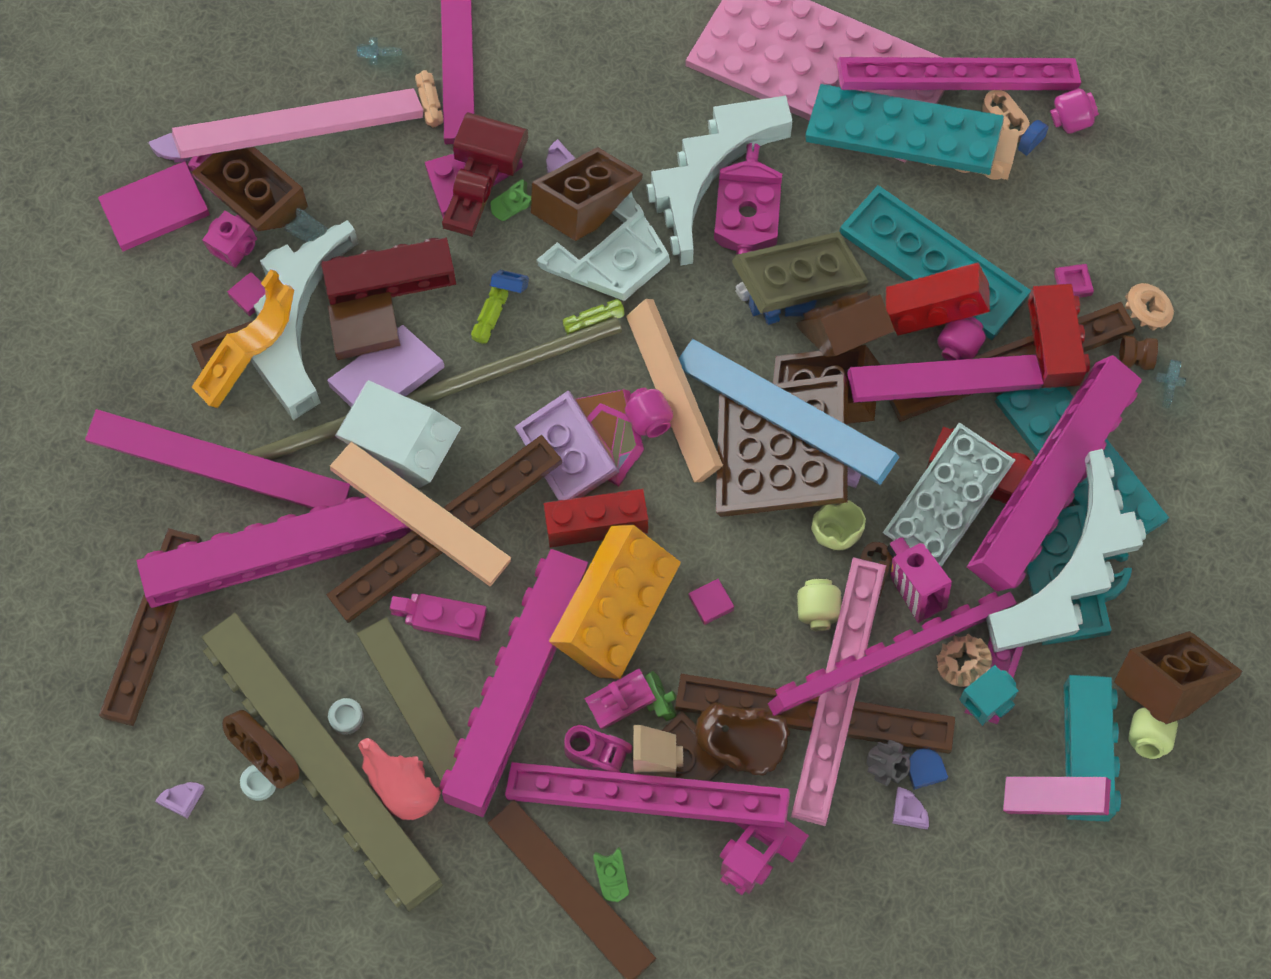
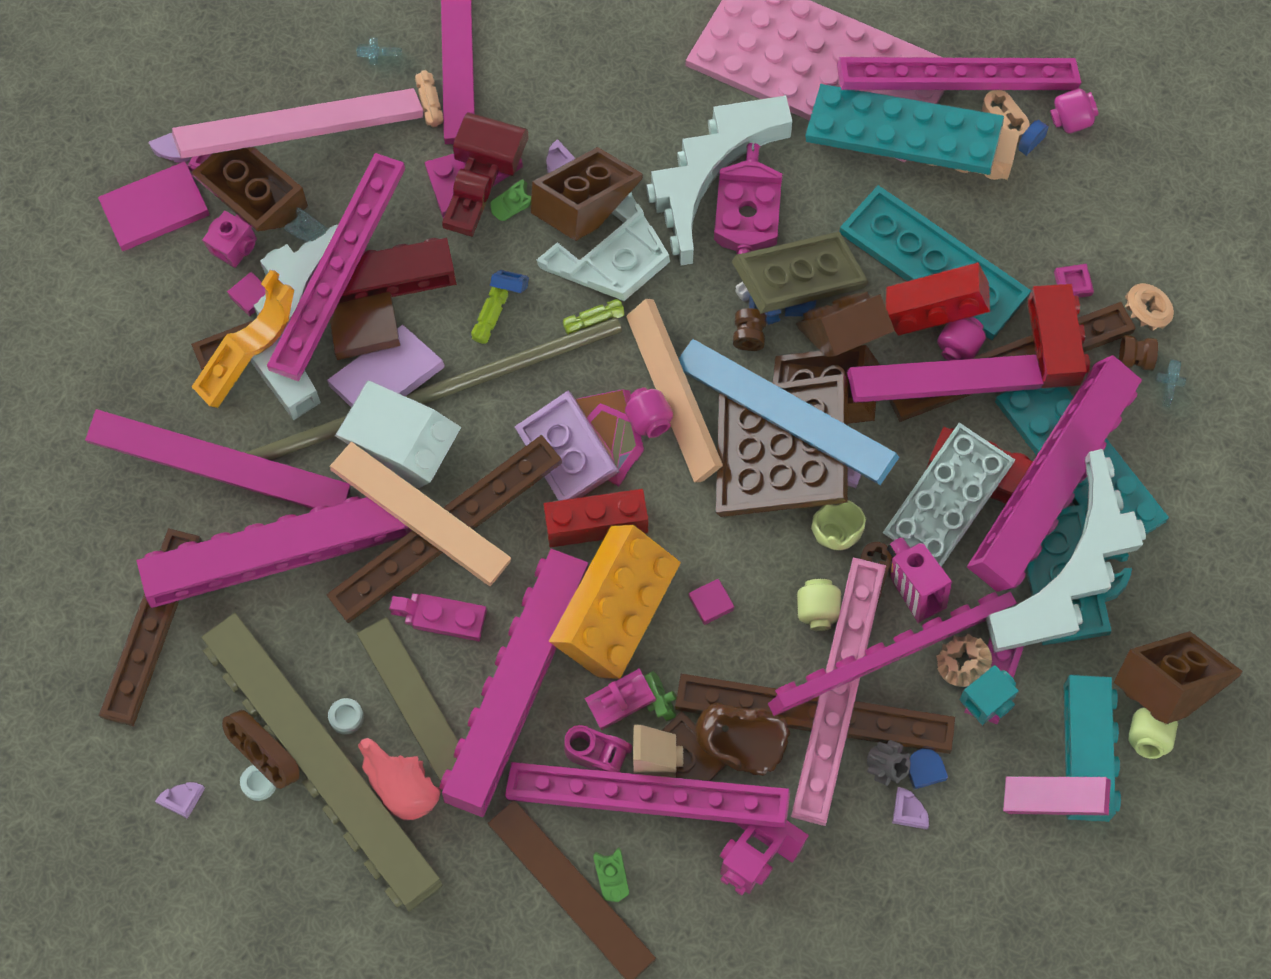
(336, 267): none -> dark pink plate
(749, 329): none -> reddish brown wheel

